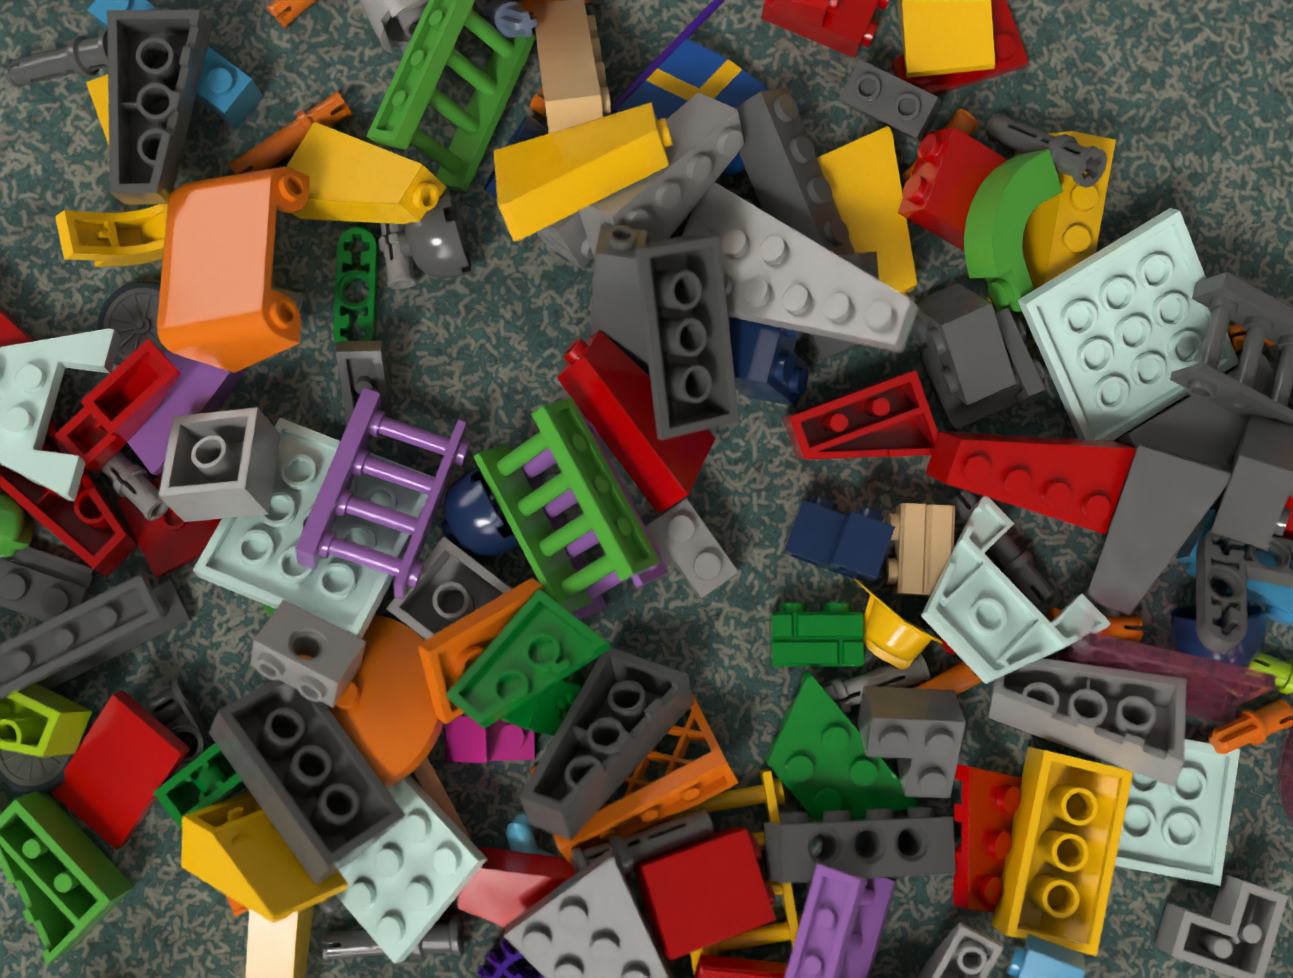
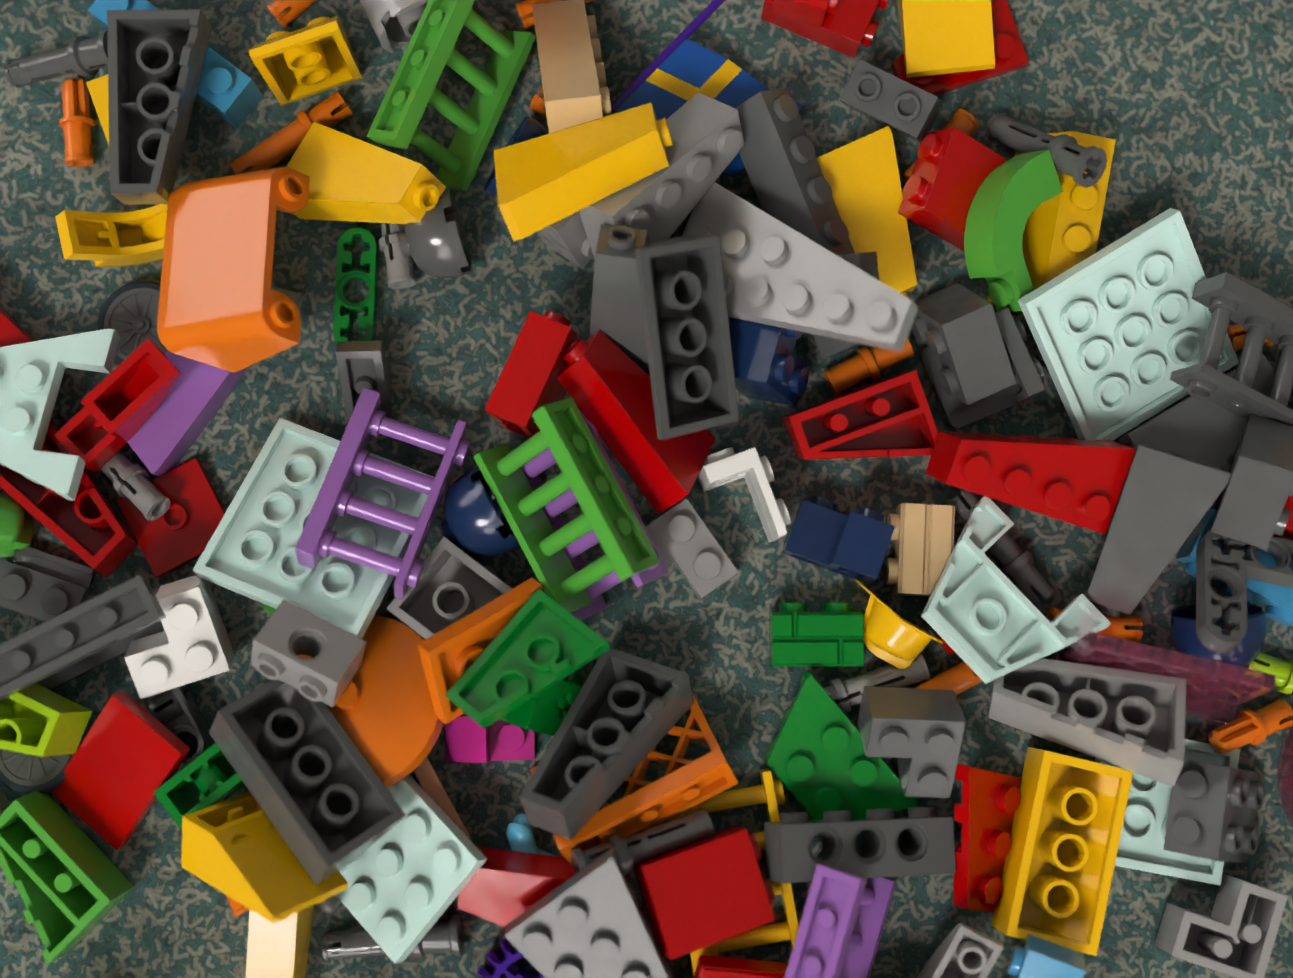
(77, 123): none -> orange axle
(191, 645): none -> white brick
(220, 465): light grey brick -> none
(306, 60): none -> yellow slope
(510, 18): sand blue axle -> none
(531, 373): none -> red brick
(727, 467): none -> white bracket
(864, 365): none -> orange pin
(1214, 812): none -> dark grey bracket

